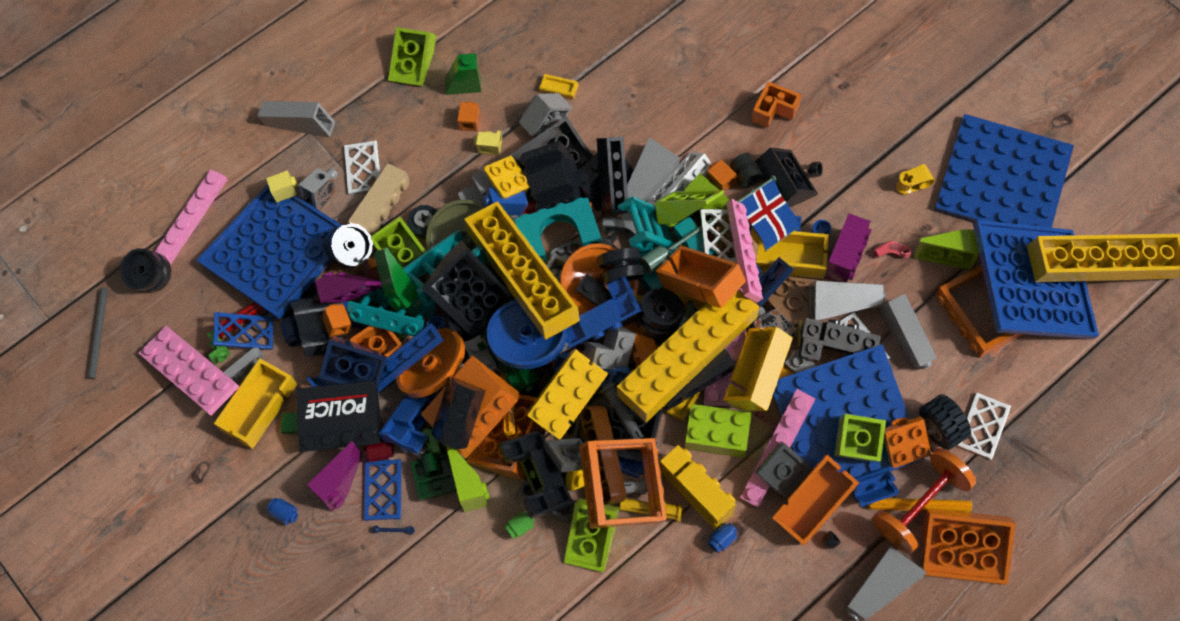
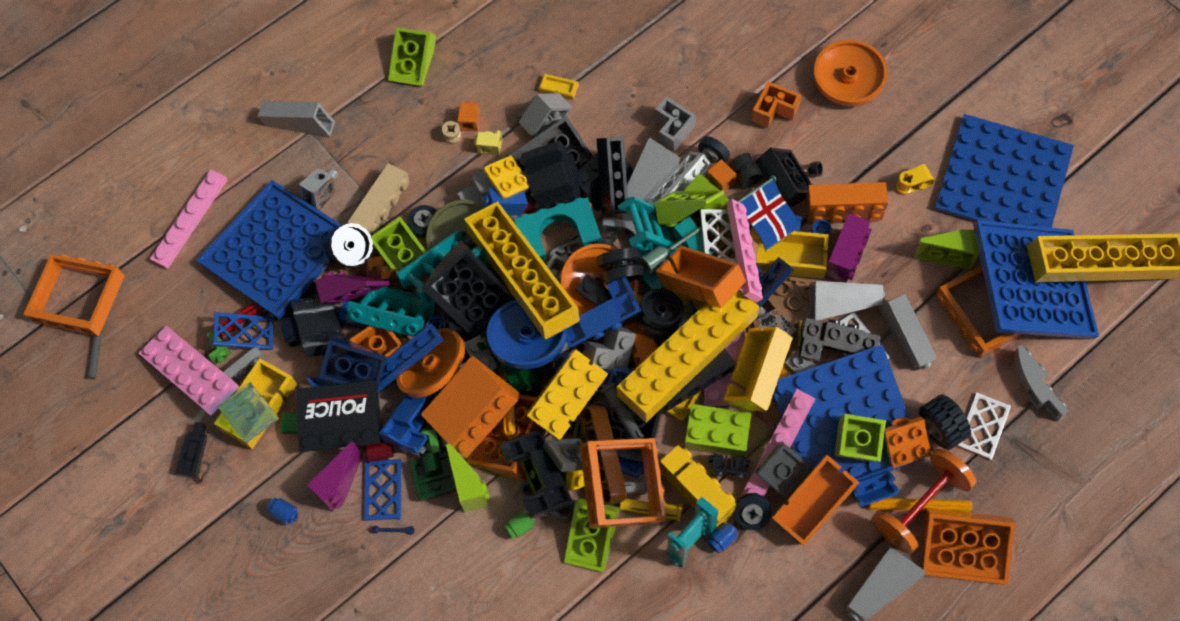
(47, 281): none -> orange window
(145, 270): black wheel -> none
(192, 452): none -> black hinge
(248, 412): none -> clear light blue slope
(282, 186): light yellow brick -> none
(336, 320): orange brick -> none
(360, 147): white window -> none
(395, 282): green slope -> none
(451, 137): none -> tan wheel
(457, 413): black slope -> none
(463, 75): green slope -> none
(677, 123): none -> light grey brick
(701, 524): none -> teal fence
(713, 149): none -> black wheel
(739, 470): none -> black hinge
(755, 504): none -> black wheel
(831, 539): black hinge -> none
(835, 201): none -> orange piece
(850, 72): none -> orange dish
(893, 247): coral arm -> none
(1032, 380): none -> light grey slope

